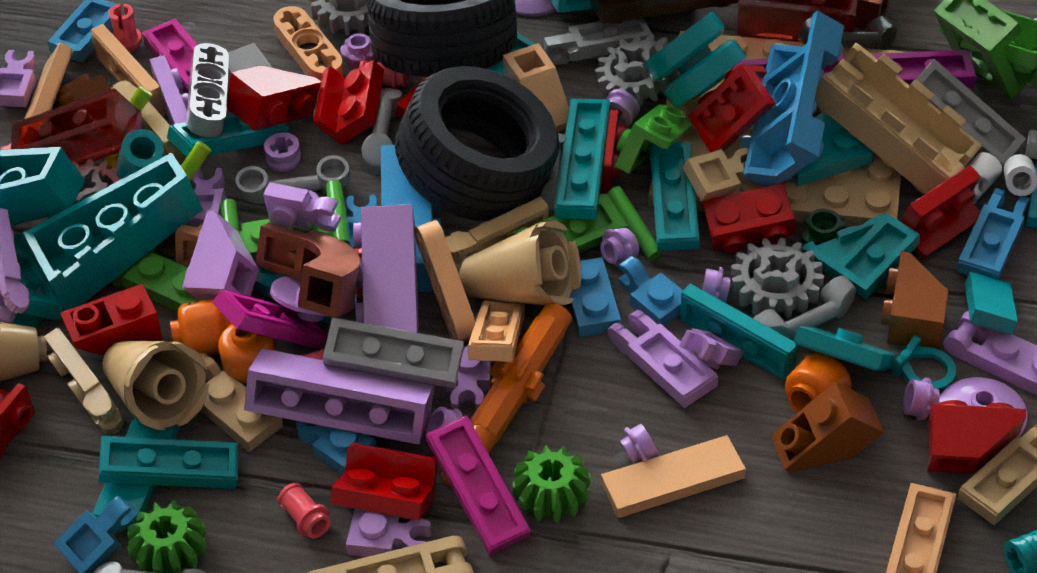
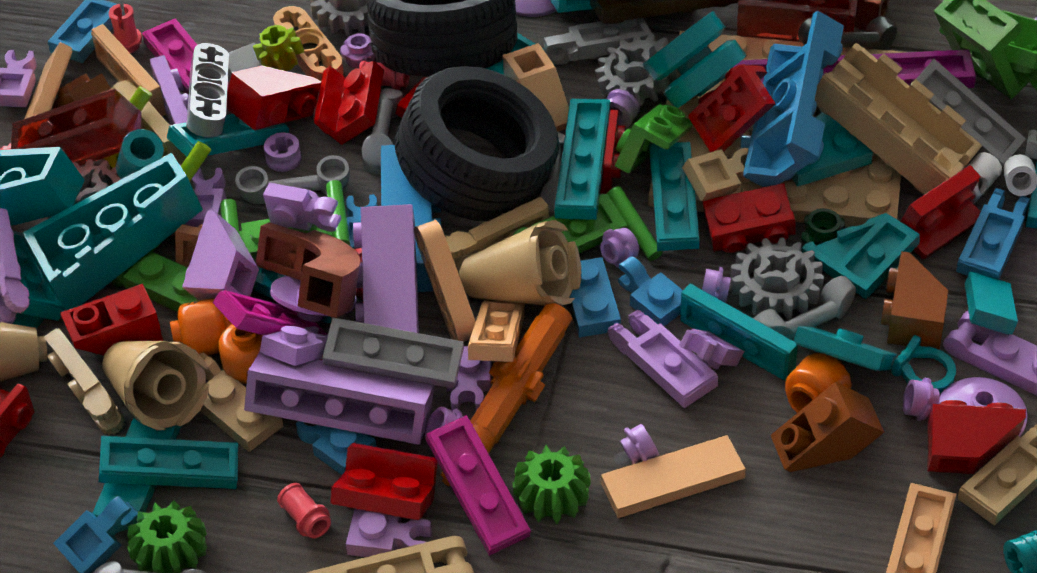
(278, 48): none -> lime gear
(294, 345): none -> lavender plate

